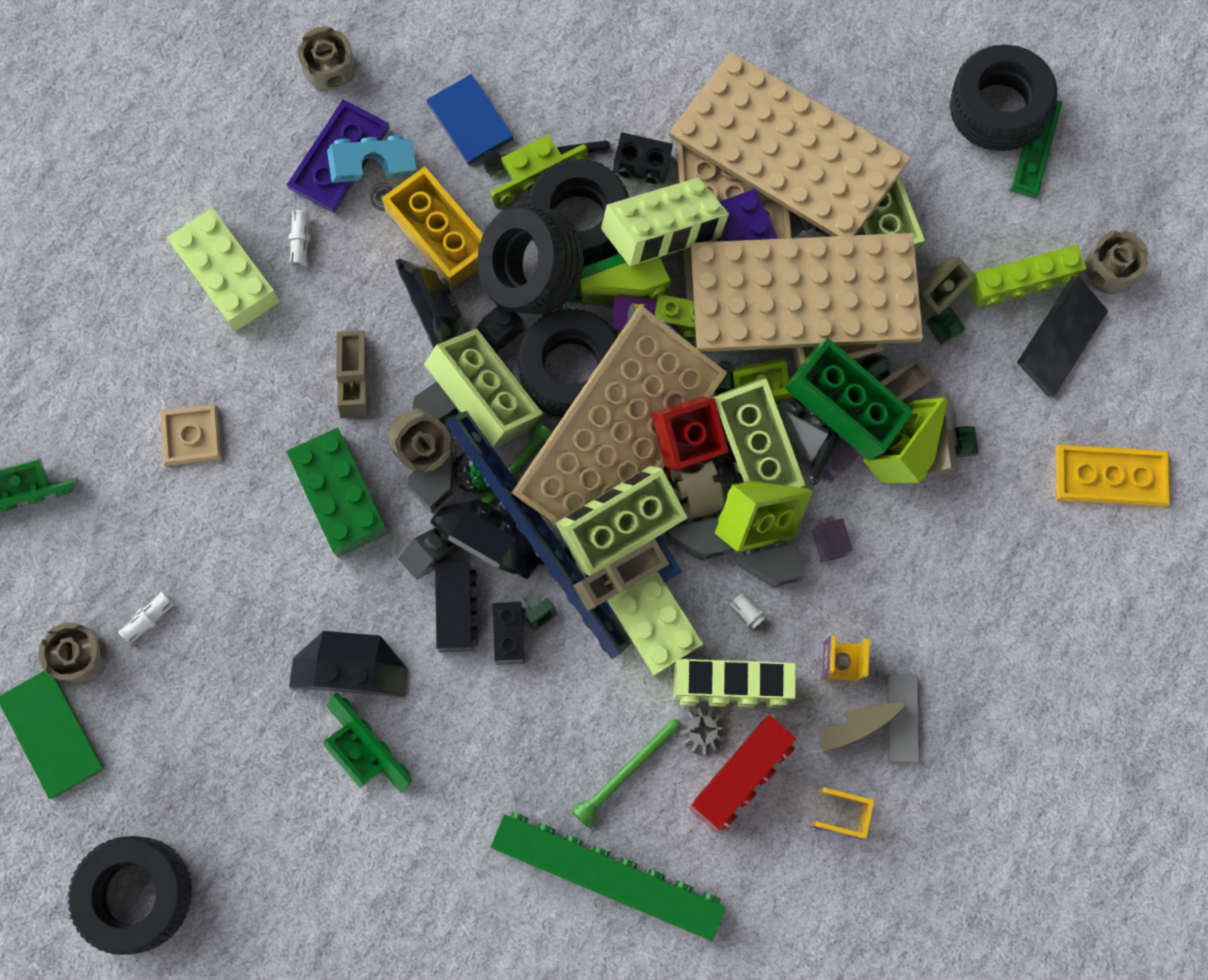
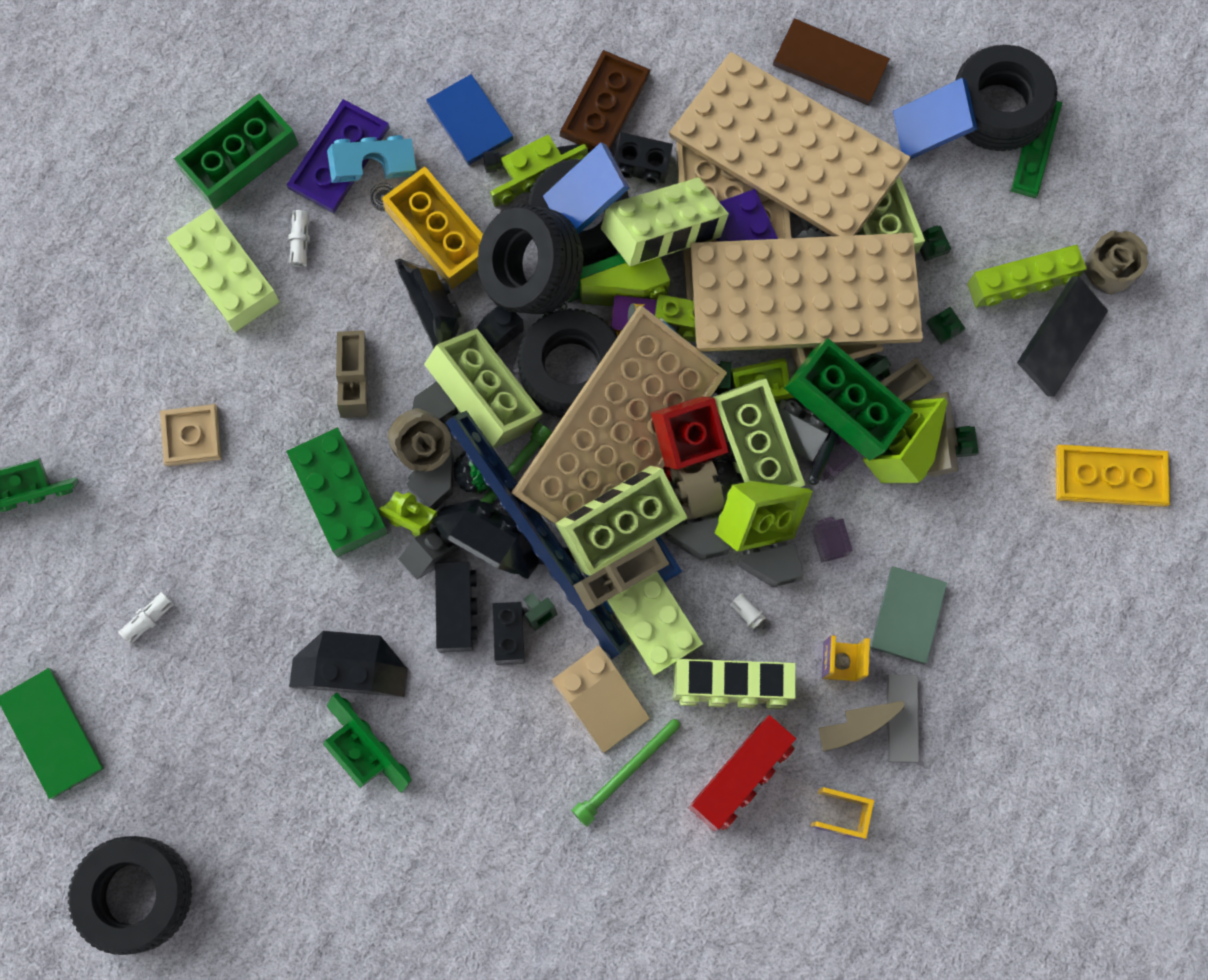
(73, 653): dark tan brick -> none
(236, 151): none -> green brick
(326, 58): dark tan brick -> none
(408, 513): none -> lime hips
(588, 188): none -> tile
(600, 699): none -> tan slope
(605, 101): none -> reddish brown tile
(608, 877): green brick -> none
(693, 741): light grey gear -> none
(831, 61): none -> reddish brown tile
(908, 615): none -> sand green tile
(935, 119): none -> tile
(935, 243): none -> dark green tile
(944, 285): olive brick -> none

